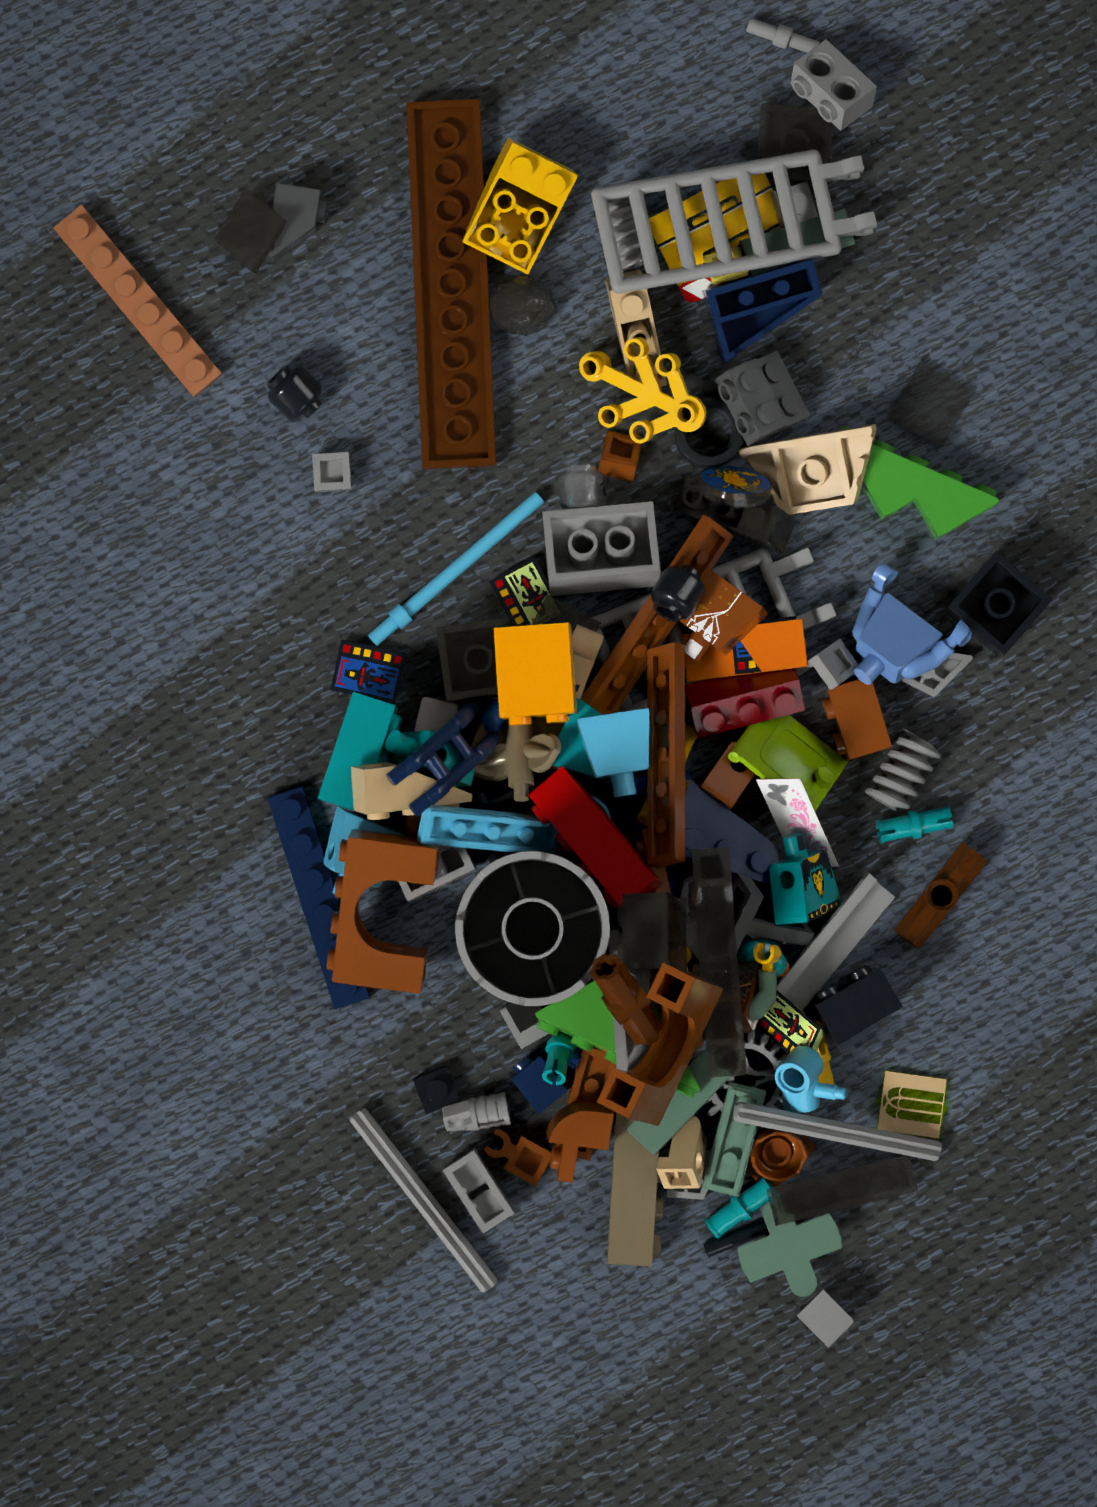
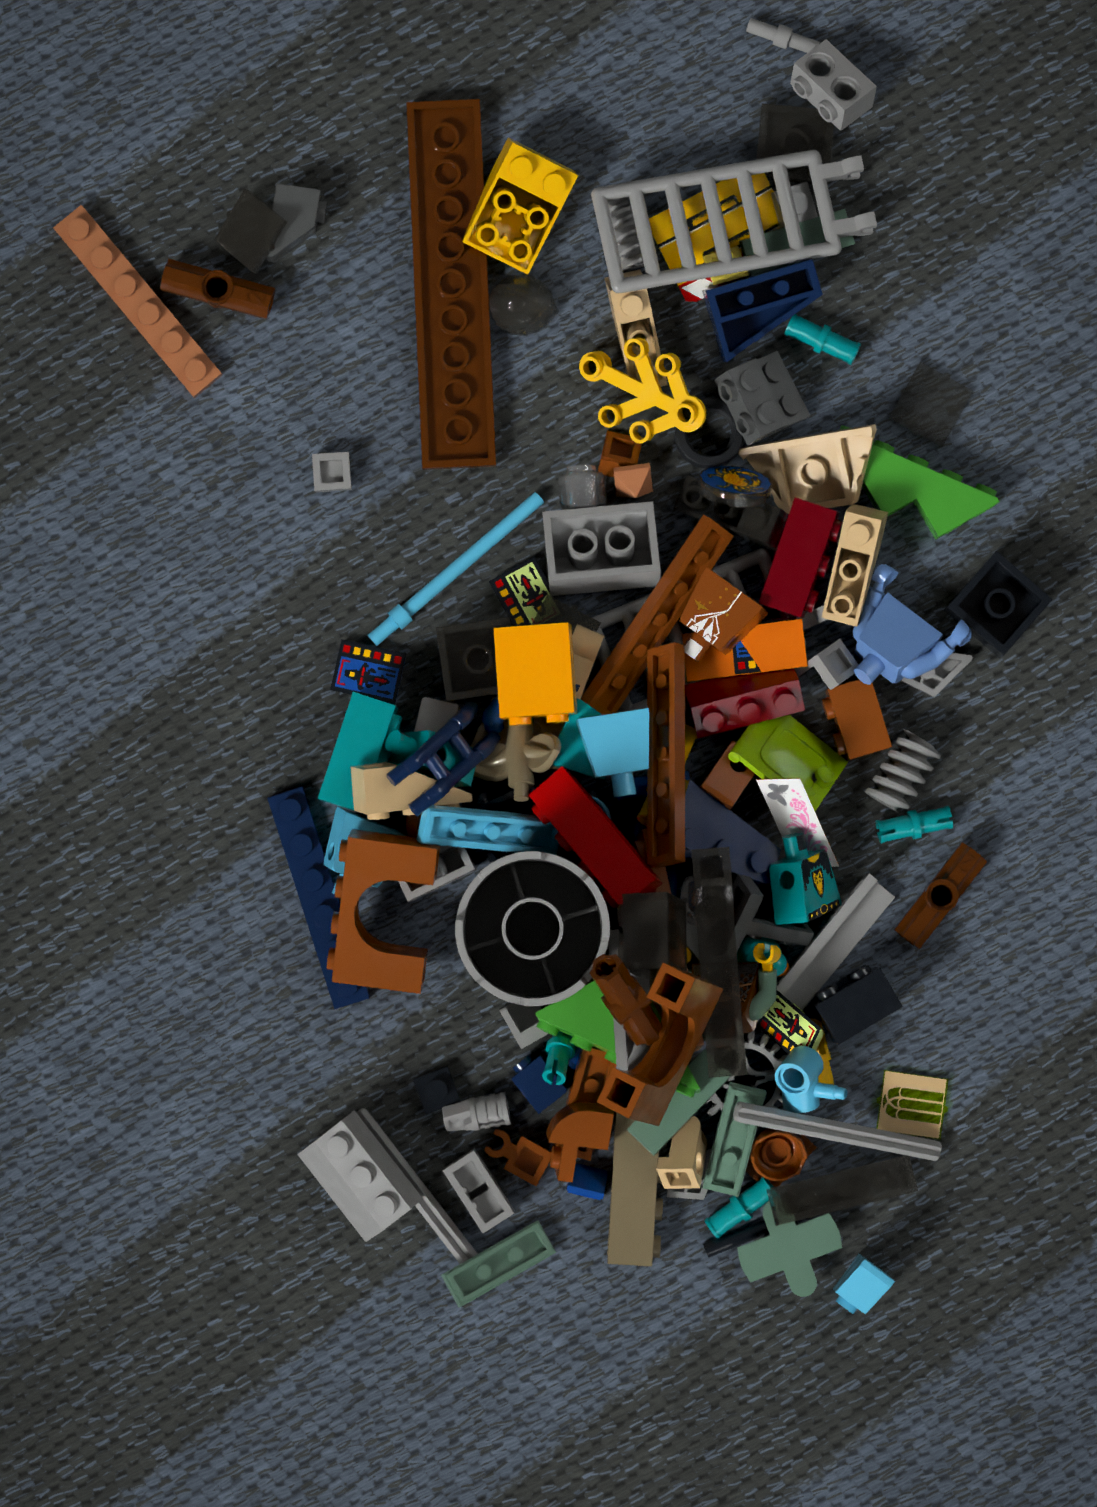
(195, 281): none -> reddish brown piece
(294, 392): black head -> none
(360, 1176): none -> light grey slope
(498, 1263): none -> sand green tile
(588, 1182): none -> blue slope
(633, 480): none -> nougat slope
(678, 593): black head -> none
(801, 558): none -> dark red brick
(822, 339): none -> teal pin
(824, 1317): light grey panel -> none
(854, 564): none -> tan slope
(862, 1285): none -> medium azure slope

